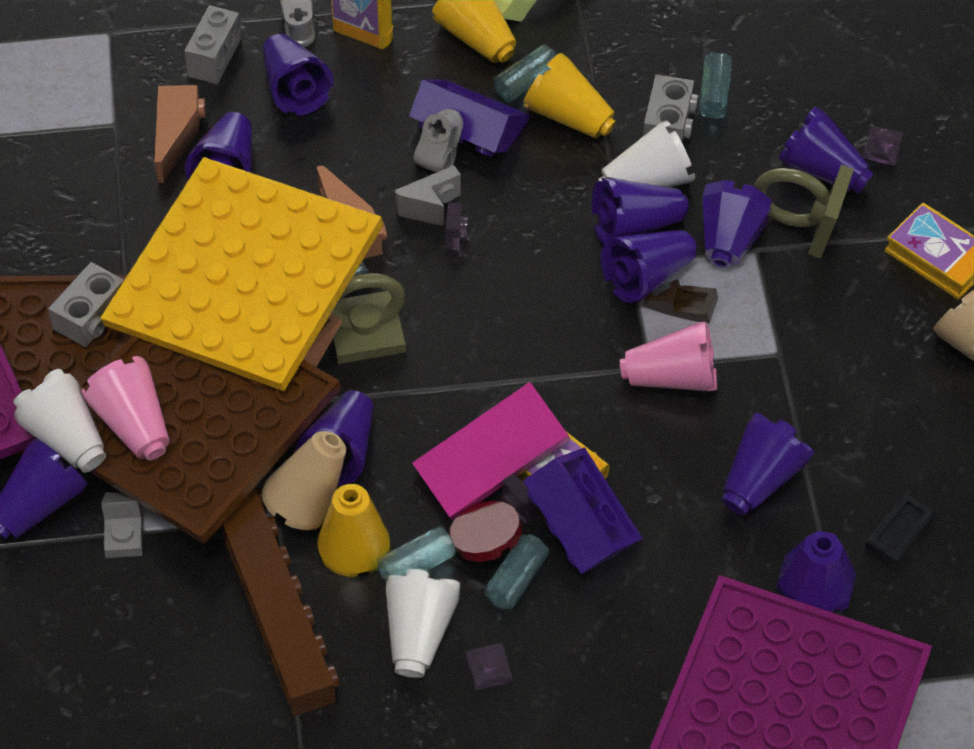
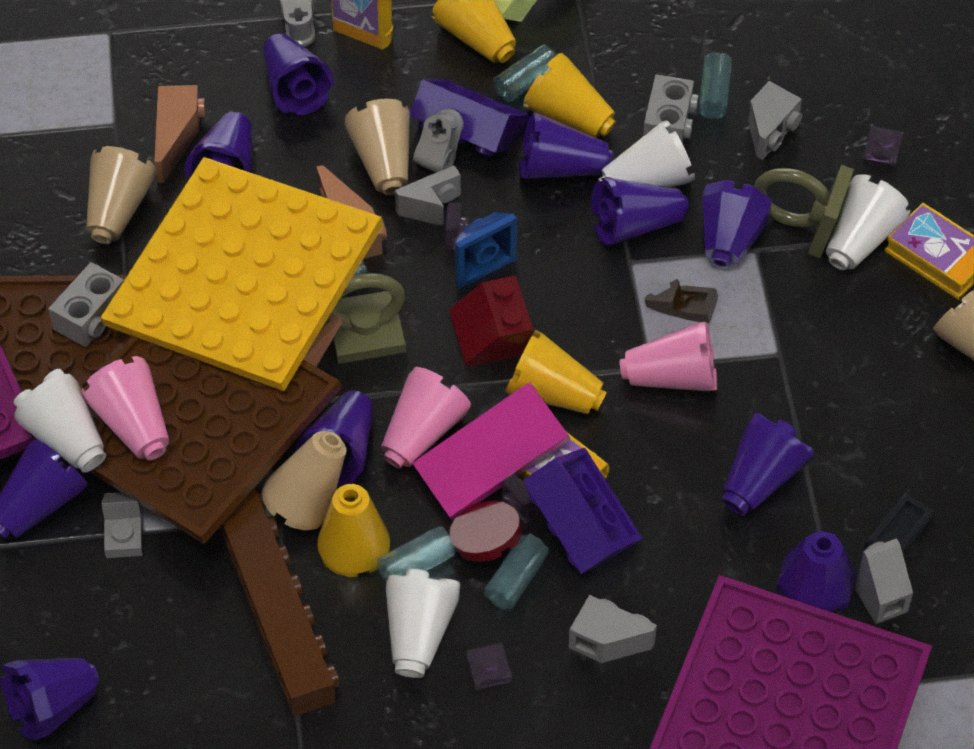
(46, 692): none -> dark purple cone
(115, 191): none -> tan cone
(213, 44): light grey brick -> none
(382, 142): none -> tan cone
(422, 417): none -> bright pink cone
(485, 247): none -> blue slope
(492, 322): none -> dark red slope
(556, 376): none -> yellow cone
(560, 151): none -> dark purple cone
(609, 632): none -> light grey slope
(645, 261): dark purple cone -> none
(772, 116): none -> light grey slope
(821, 151): dark purple cone -> none
(864, 221): none -> white cone
(884, 581): none -> light grey slope

